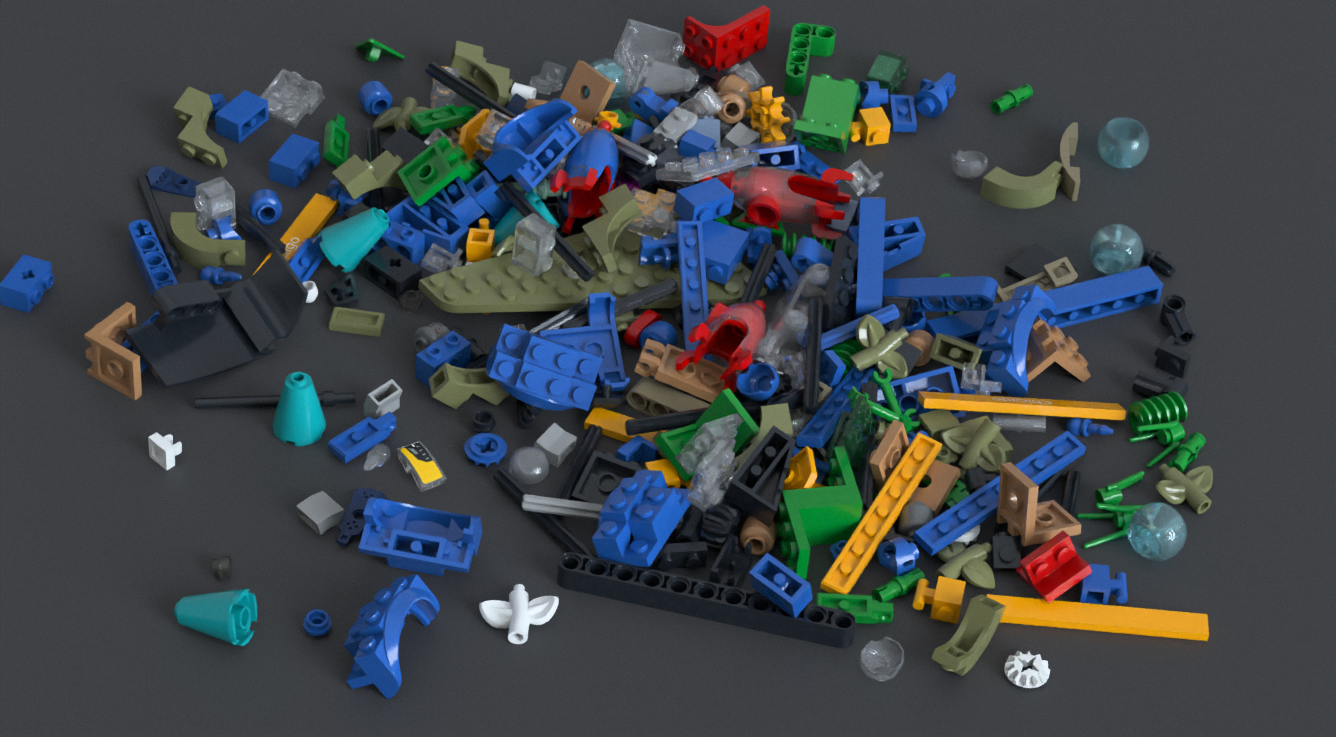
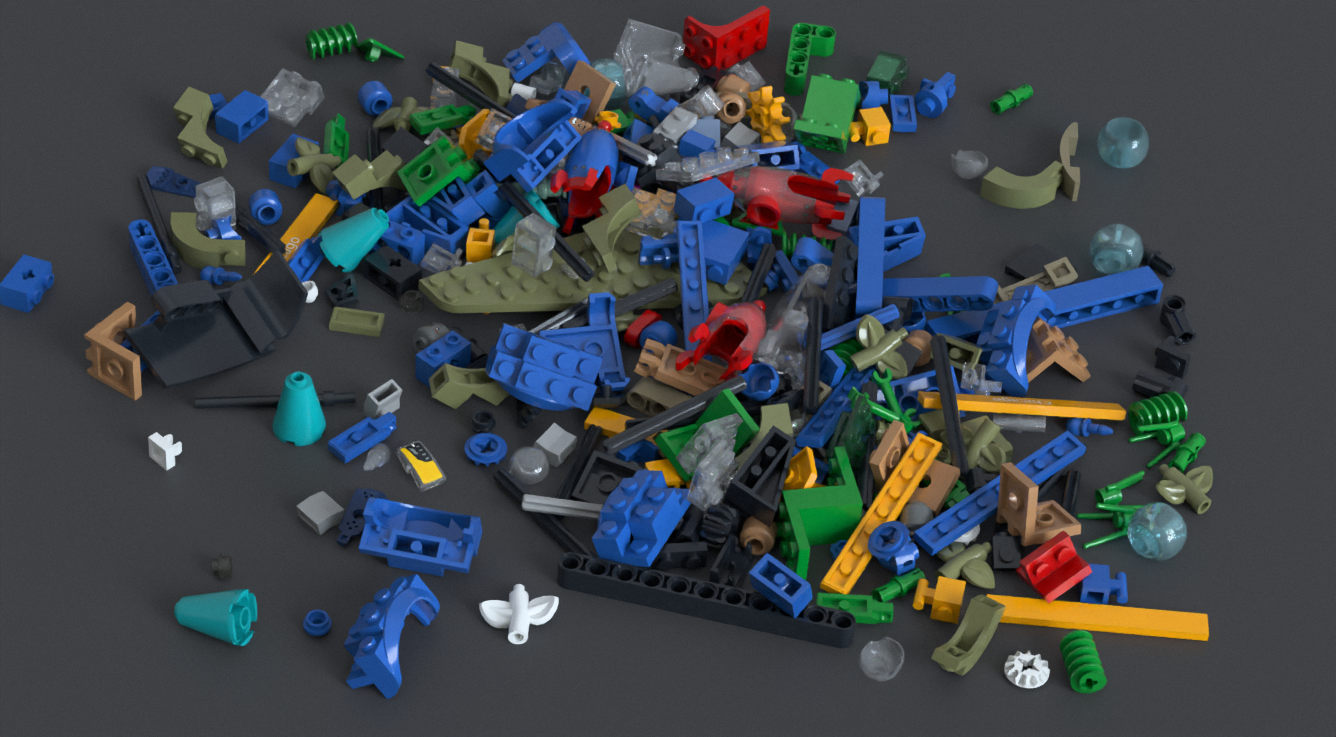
(312, 161): none -> olive plant
(331, 39): none -> green piece
(540, 49): none -> blue piece
(575, 98): none -> blue brick
(625, 175): none -> blue tile
(671, 416): none -> black axle
(888, 531): none -> blue gear
(949, 404): none -> black axle
(1082, 662): none -> green piece

